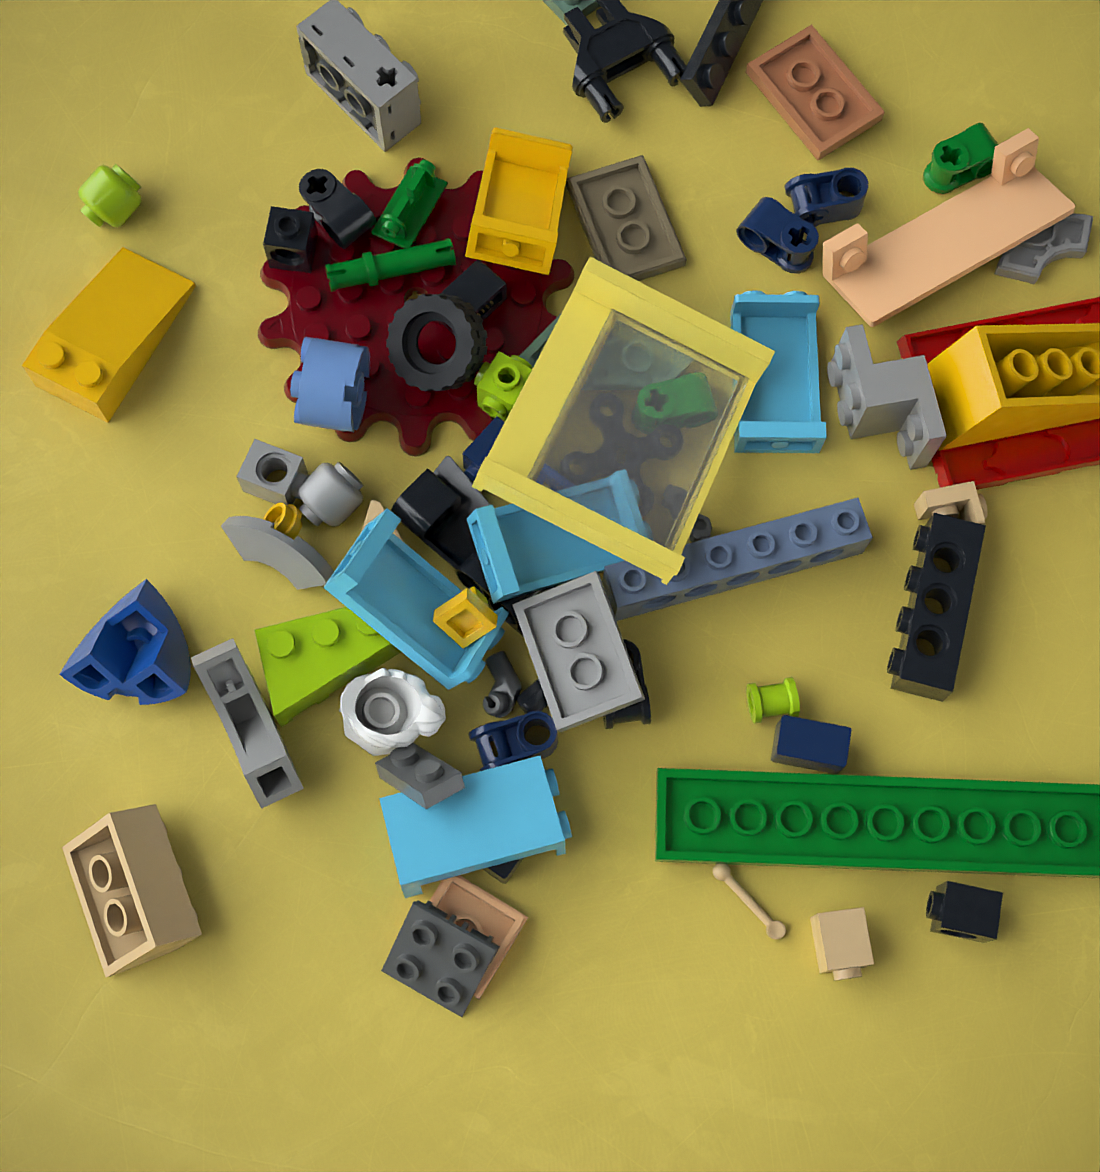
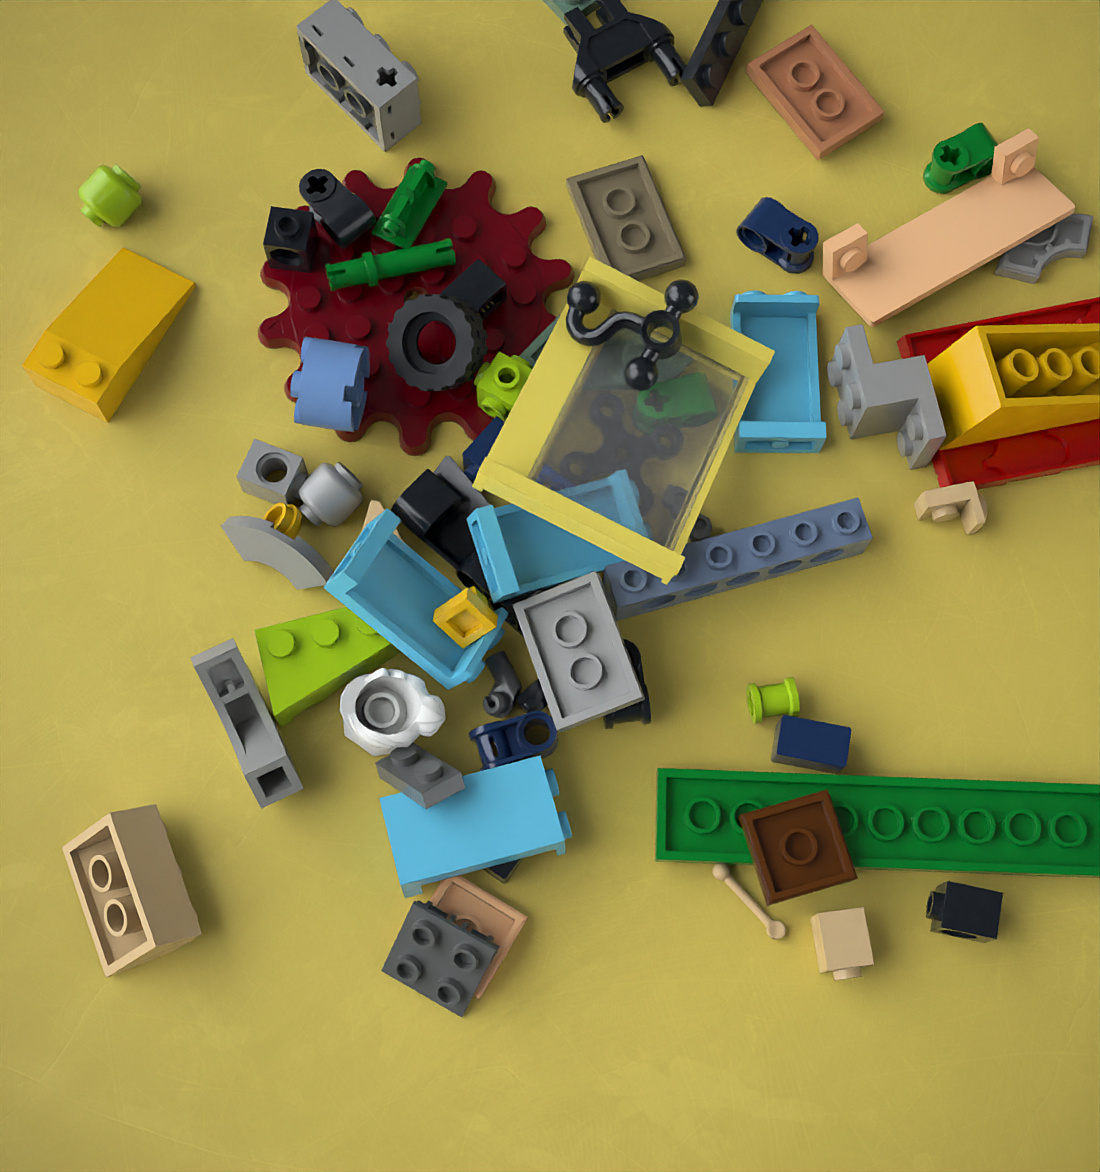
(133, 651): blue brick -> none
(519, 201): yellow panel -> none
(641, 371): none -> black piece
(797, 847): none -> reddish brown tile
(820, 196): dark blue piece -> none
(960, 545): black brick -> none

